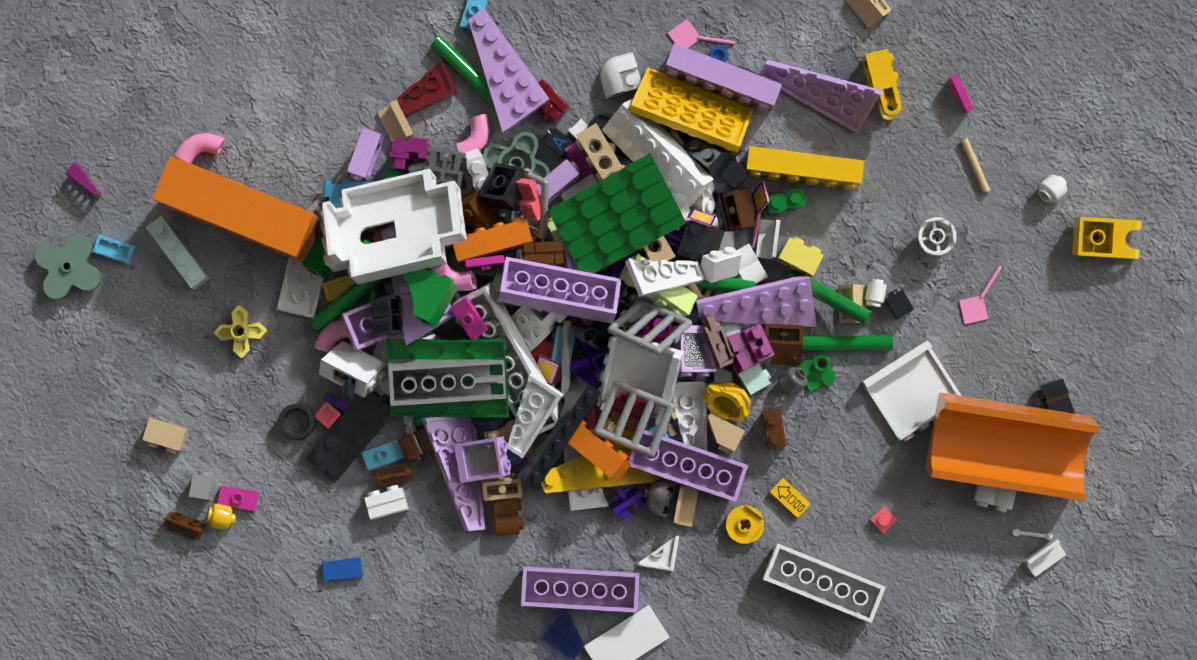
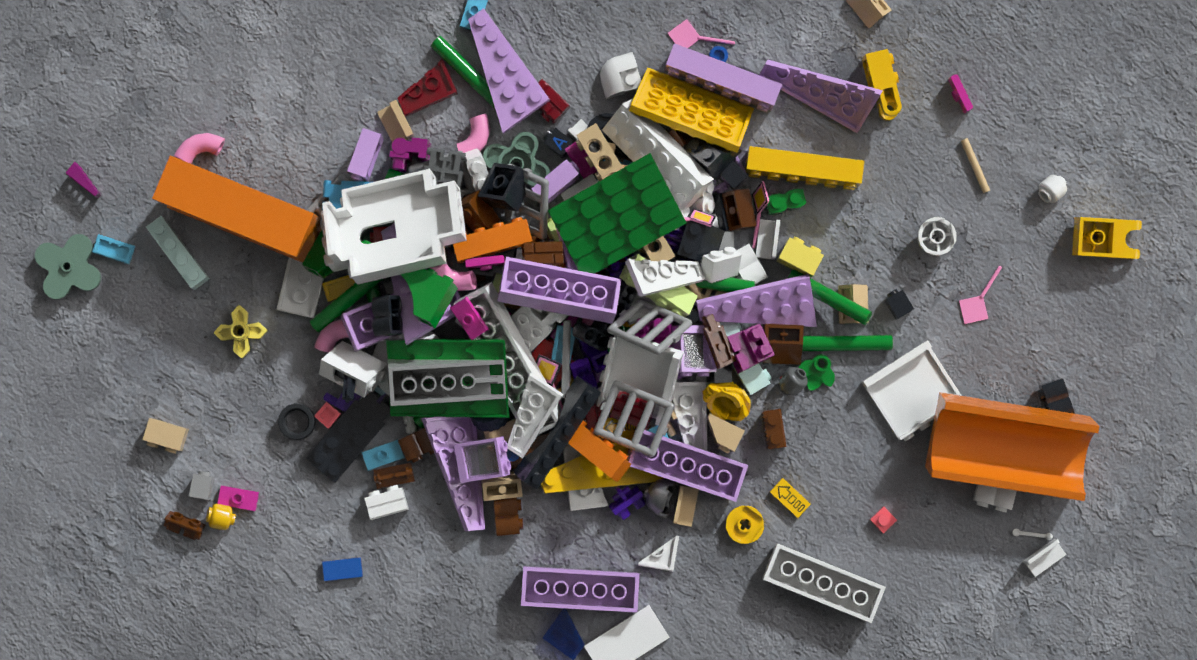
(530, 203): coral slope -> none
(875, 293): white brick -> none

